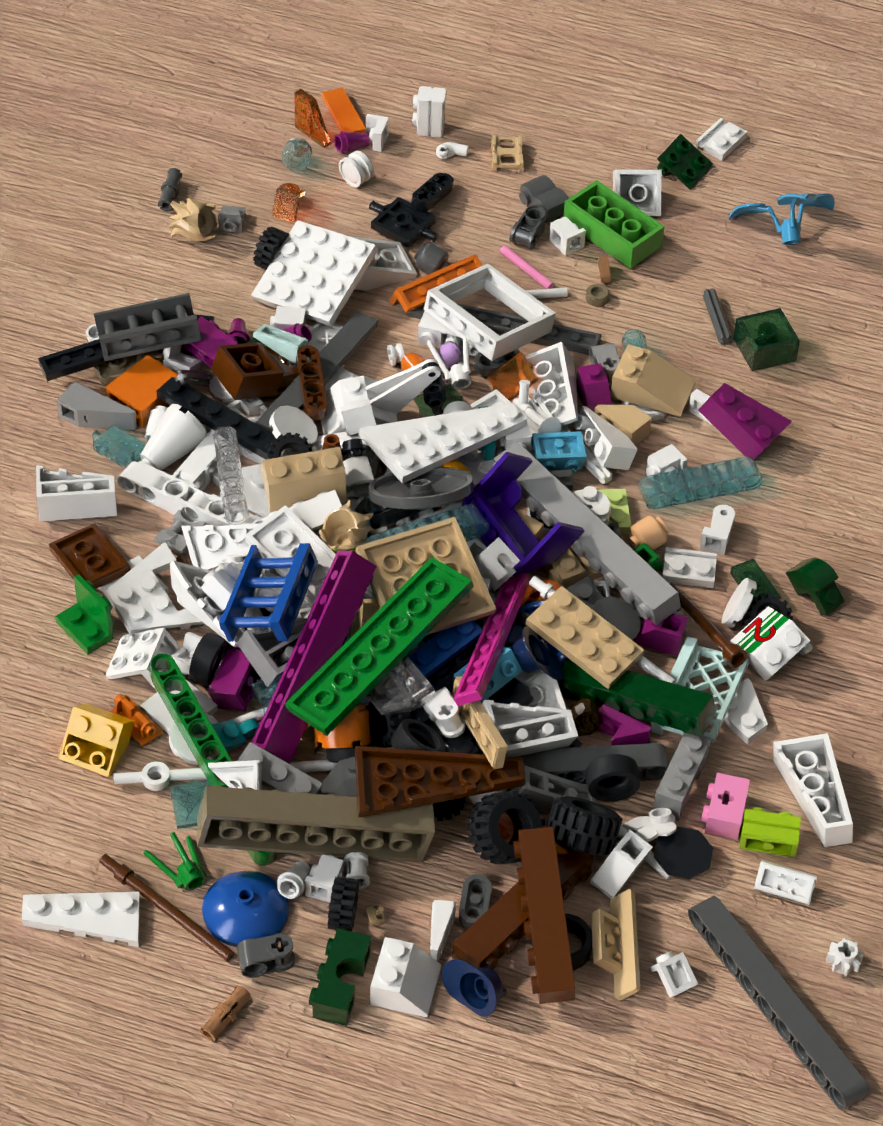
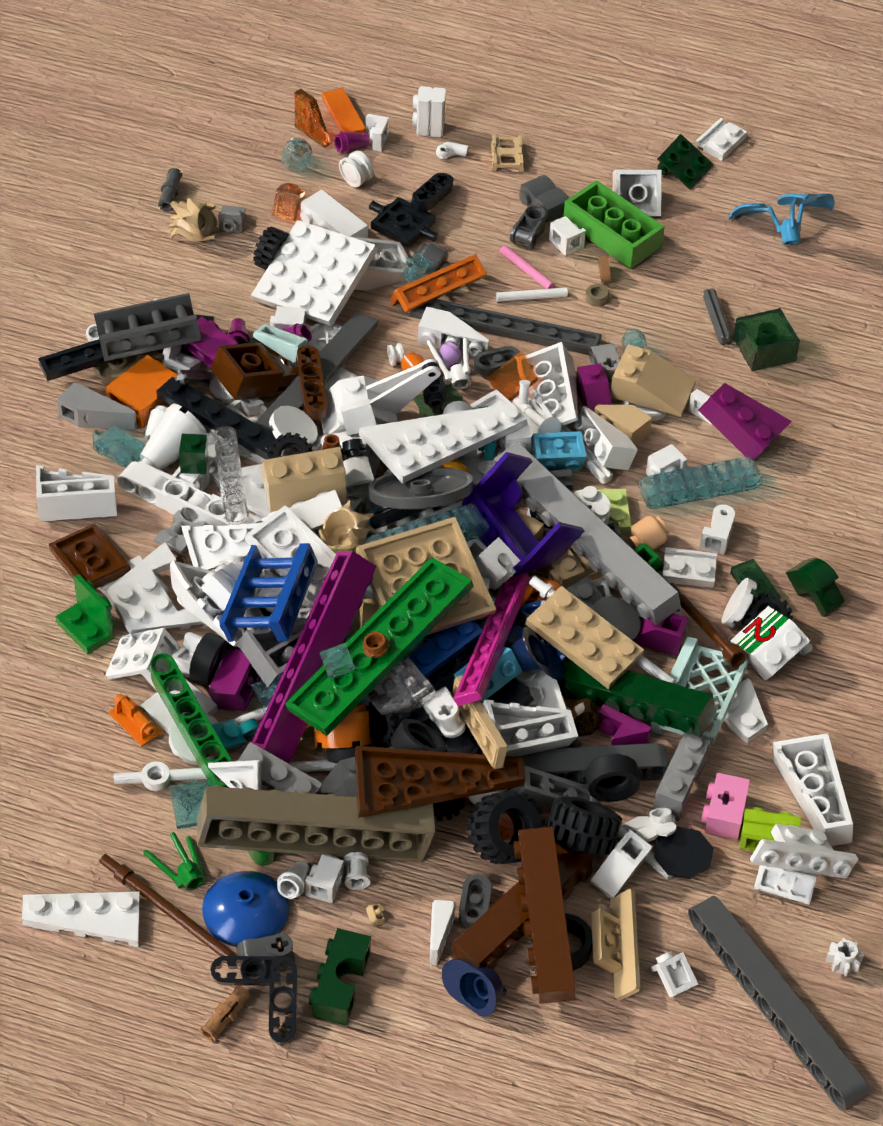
(96, 739): yellow slope -> none
(193, 453): none -> dark green brick
(267, 978): none -> black beam
(329, 214): none -> white brick
(337, 660): none -> clear light blue plate
(343, 903): black tyre -> none
(375, 644): none -> dark orange plate
(404, 978): white slope -> none
(416, 267): none -> clear light blue brick
(442, 306): white window -> none
(803, 852): none -> white bracket

